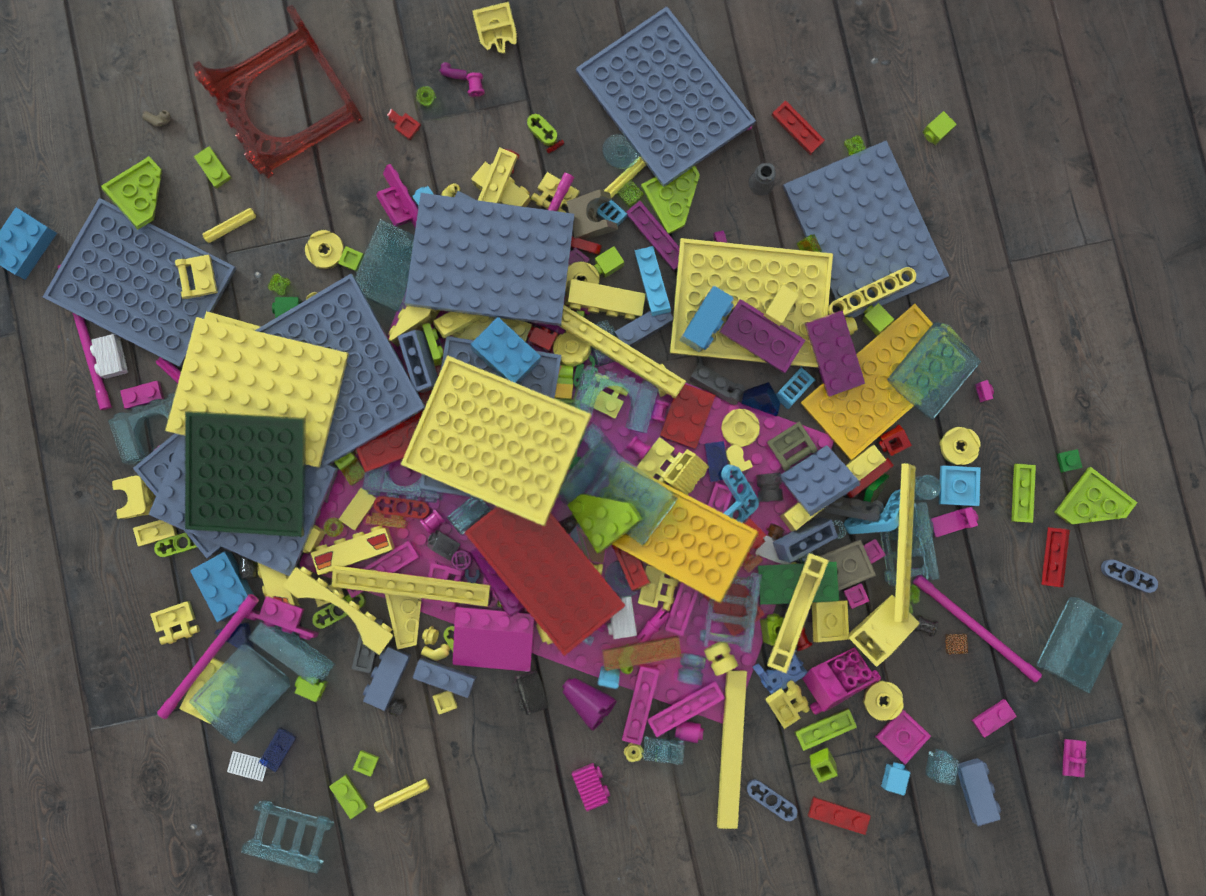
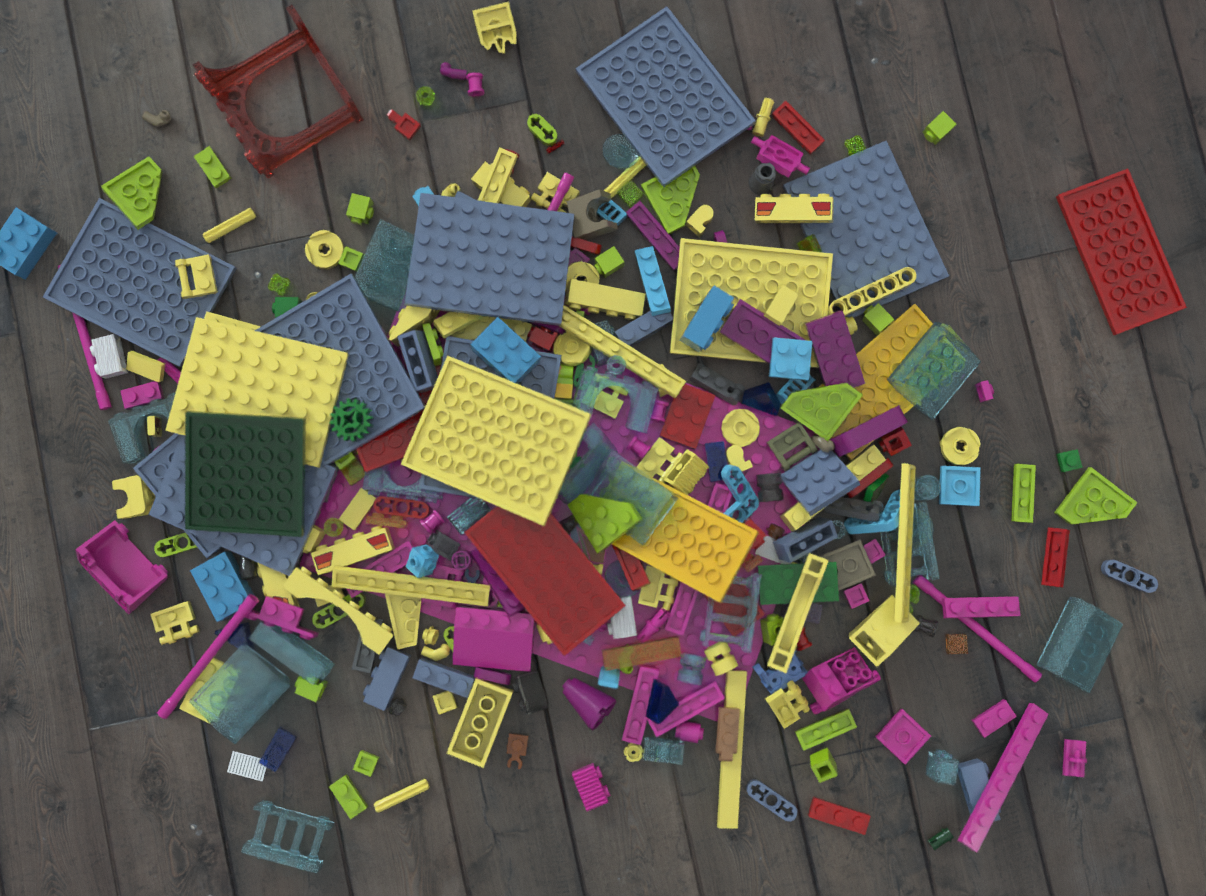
(120, 567): none -> dark pink windscreen
(145, 366): none -> light yellow tile
(153, 532): light yellow plate -> none
(154, 426): none -> light yellow tile
(346, 425): none -> green gear
(360, 209): none -> lime brick
(397, 200): dark pink bracket -> none
(422, 561): none -> medium azure brick
(480, 722): none -> light yellow brick
(492, 675): none -> magenta beam
(517, 746): none -> dark orange plate
(616, 359): none -> clear light blue plate
(661, 702): none -> clear blue slope
(701, 217): none -> light yellow leg
(727, 733): none -> medium nougat hinge
(763, 117): none -> light yellow axle
(780, 155): none -> dark pink plate
(790, 358): none -> medium azure plate
(794, 209): none -> light yellow brick
(821, 443): none -> dark tan arm
(822, 407): none -> lime plate
(830, 621): light yellow plate -> none
(869, 431): none -> magenta beam
(894, 700): light yellow plate -> none
(895, 778): medium azure brick -> none
(940, 838): none -> dark green pin
(954, 521): dark pink bracket -> none
(981, 607): none -> dark pink plate
(1003, 777): none -> dark pink plate
(1121, 252): none -> red plate

